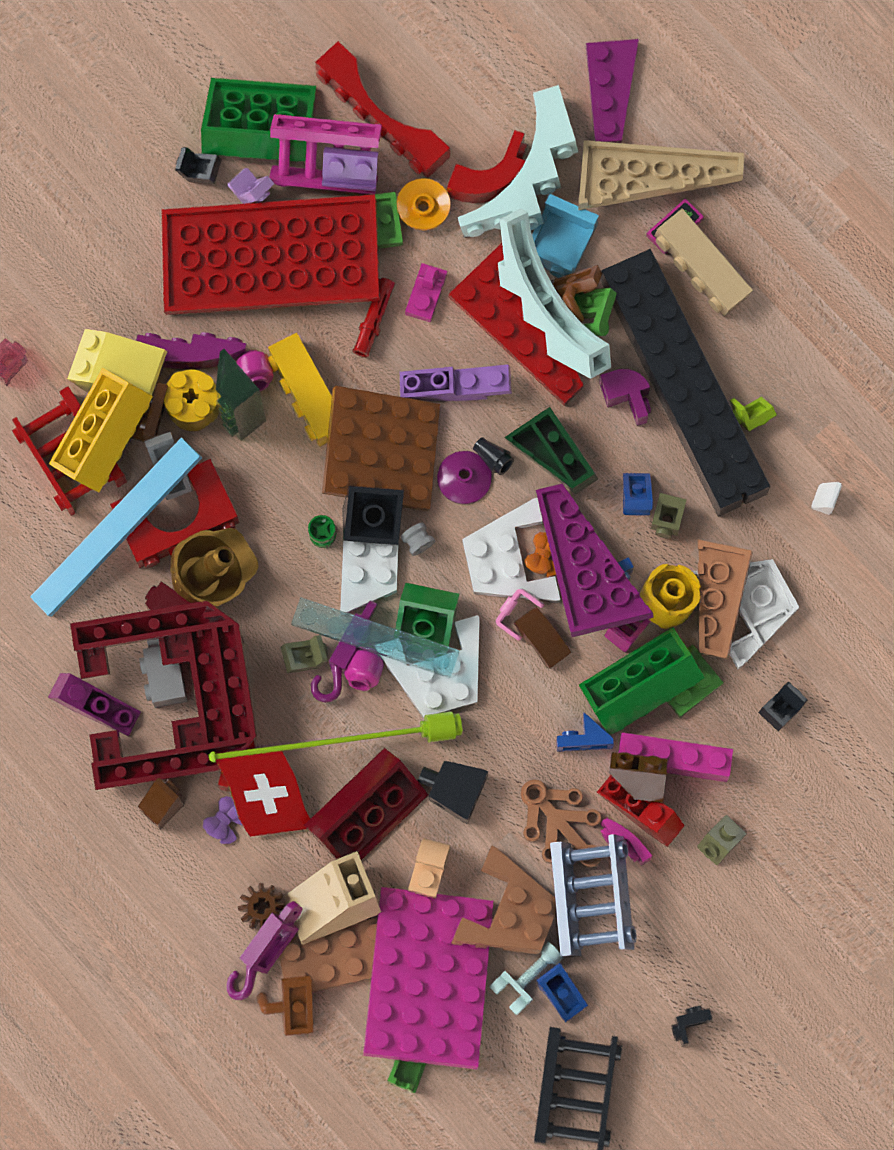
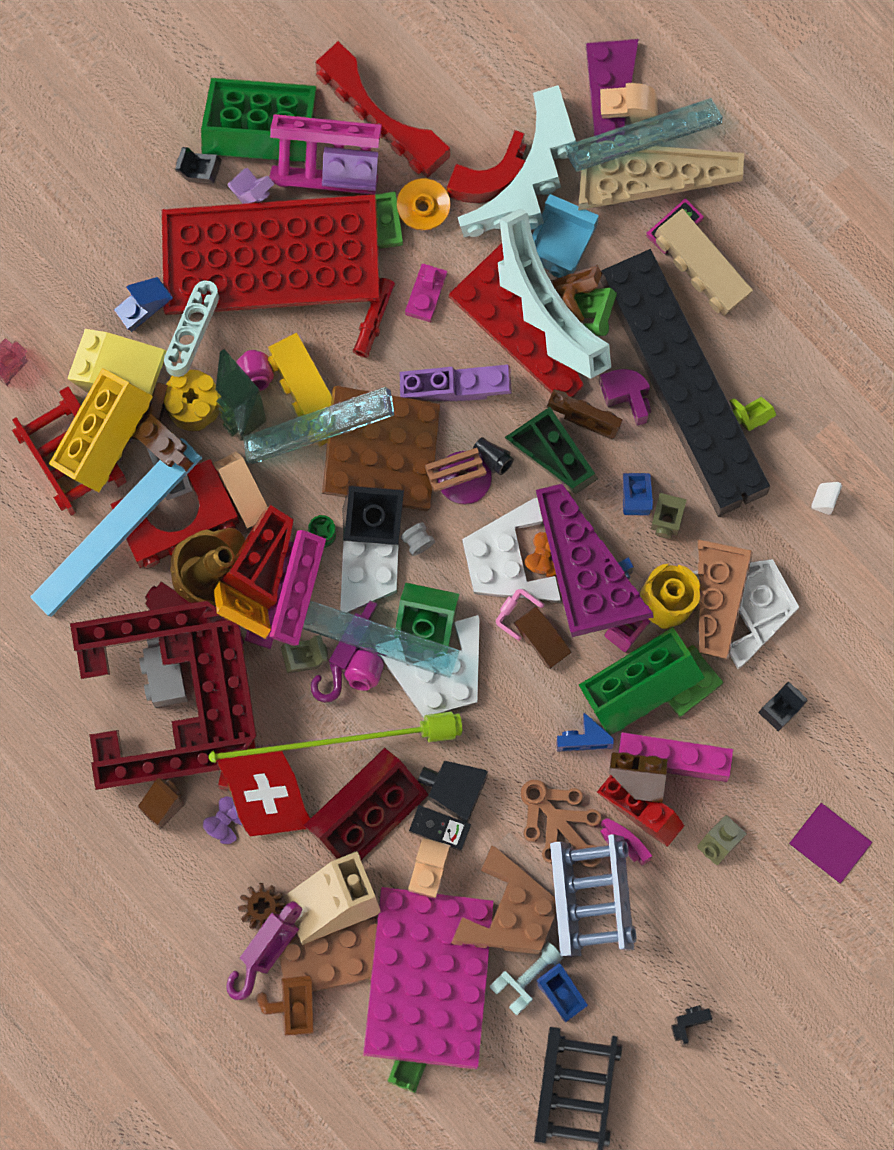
(93, 703): magenta slope -> none
(144, 301): none -> blue slope
(163, 443): none -> reddish brown hinge
(195, 329): none -> light aqua beam
(200, 354): magenta slope -> none
(241, 488): none -> light nougat slope
(241, 610): none -> light orange tile
(261, 558): none -> red wedge
(294, 591): none -> dark pink fence
(318, 425): none -> clear light blue plate
(439, 828): none -> tile
(451, 460): none -> nougat tile
(584, 414): none -> reddish brown hinge
(634, 100): none -> light nougat brick
(643, 134): none -> clear light blue plate
(830, 843): none -> magenta sticker

